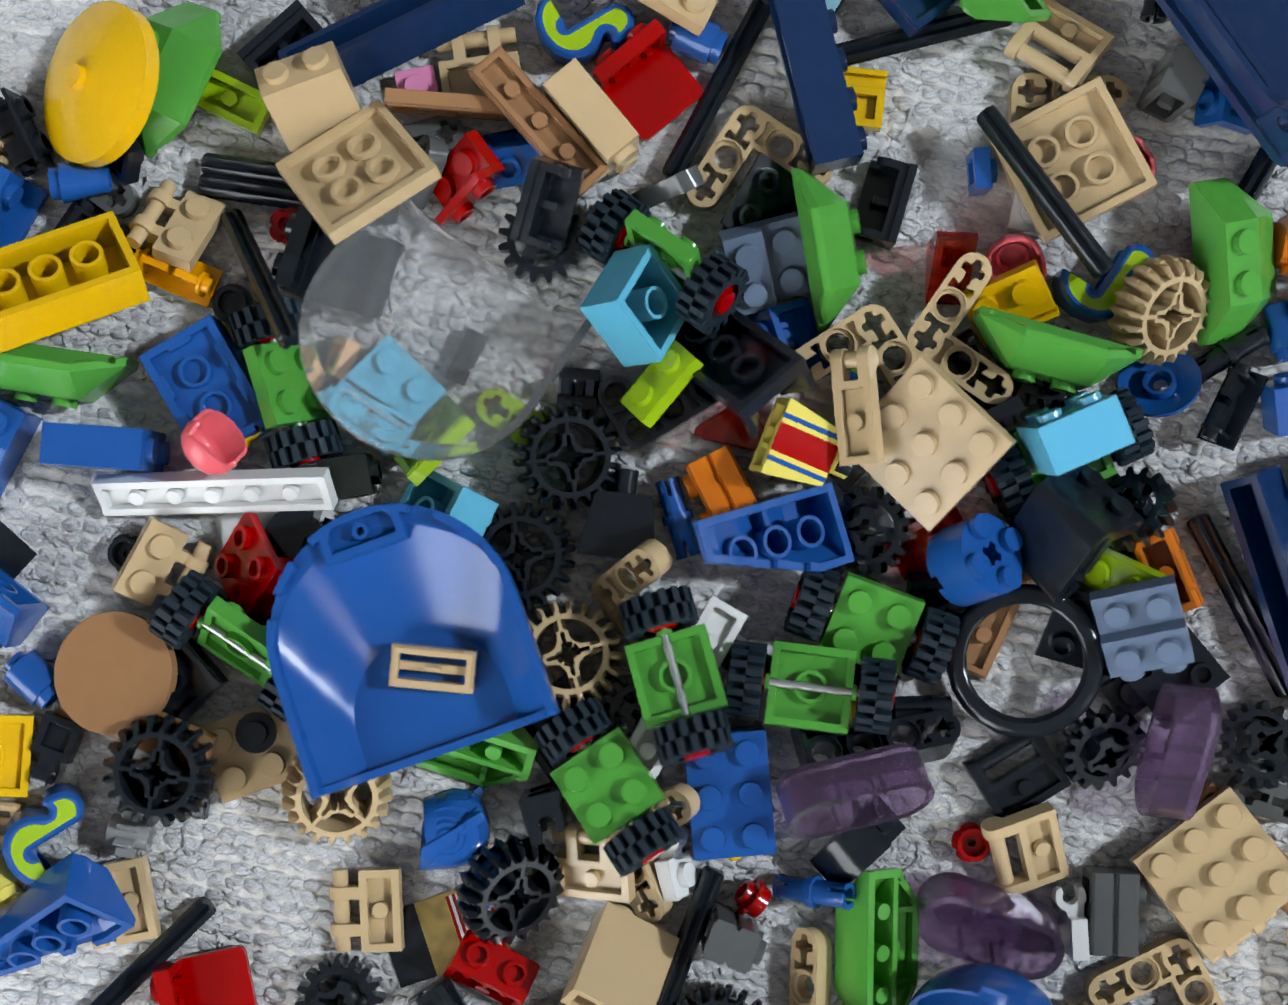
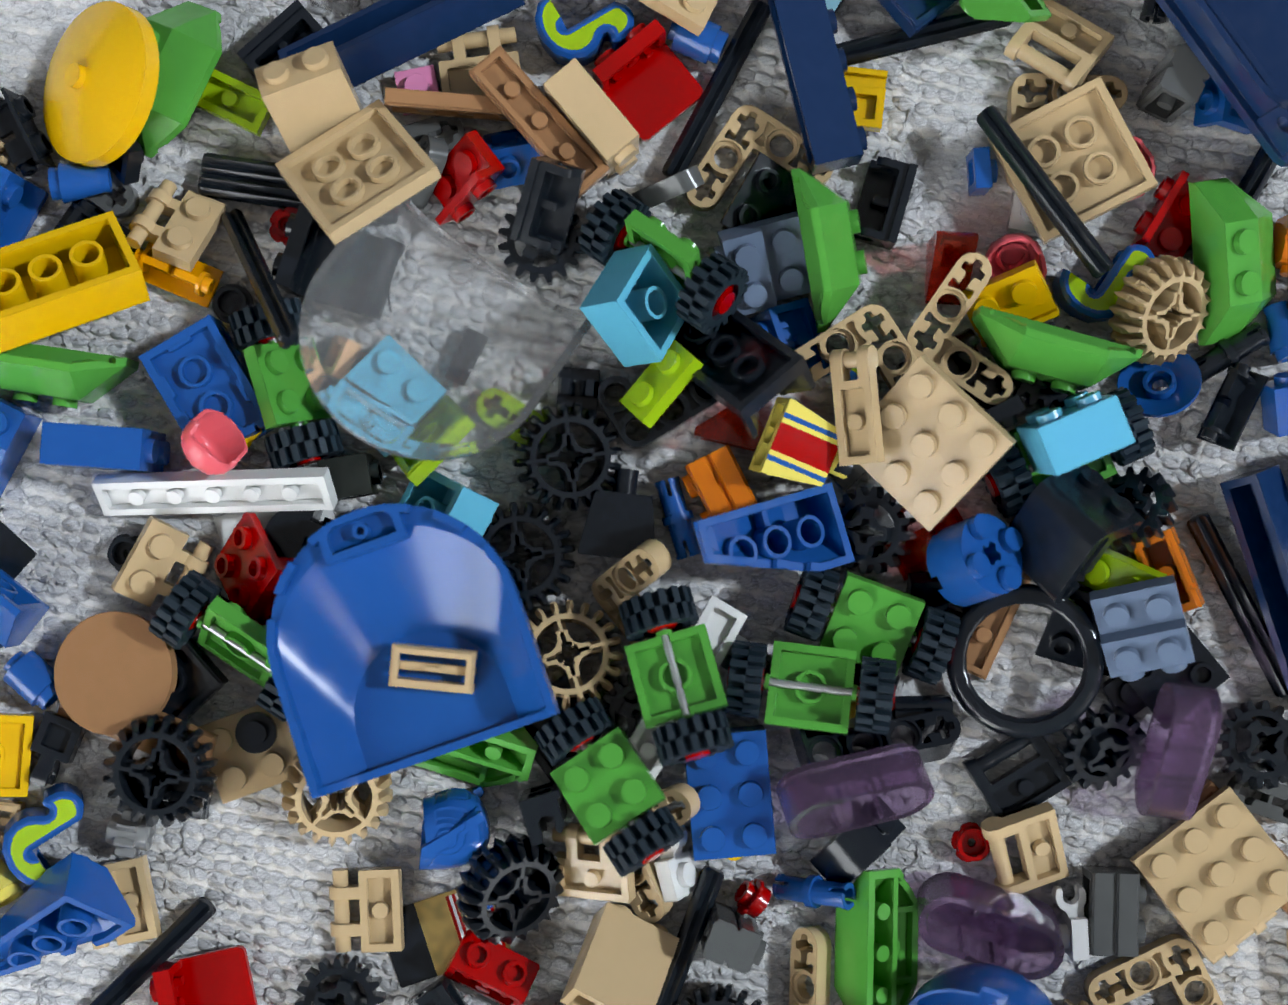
(1168, 225): none -> red bracket

